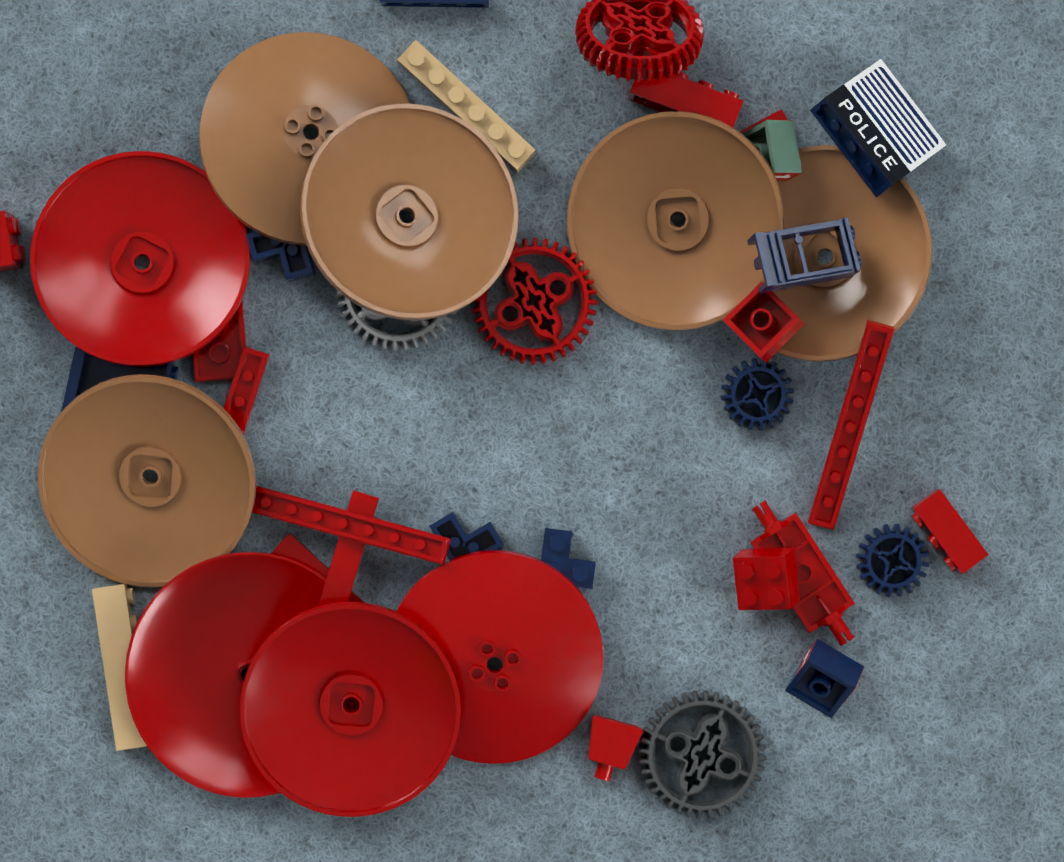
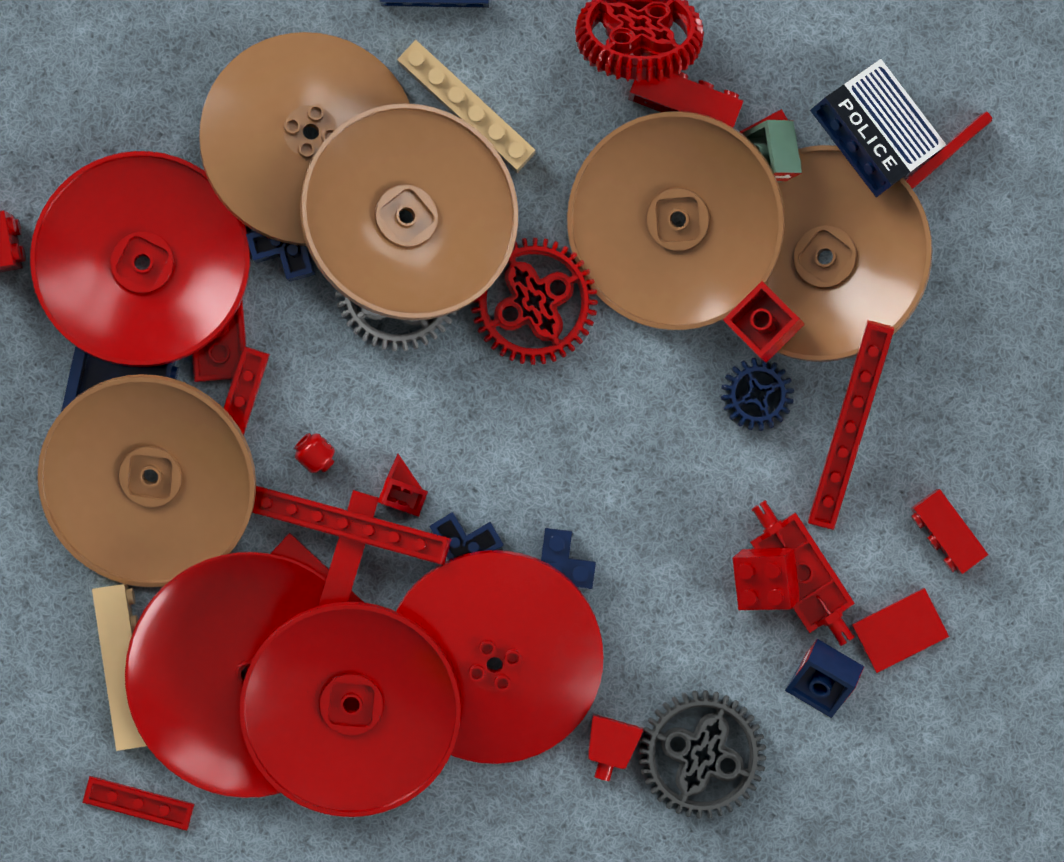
(138, 803): none -> red tile
(314, 453): none -> red head
(402, 489): none -> red slope
(774, 262): dark blue door -> none
(897, 548): dark blue gear -> none
(900, 630): none -> red tile
(950, 148): none -> red tile

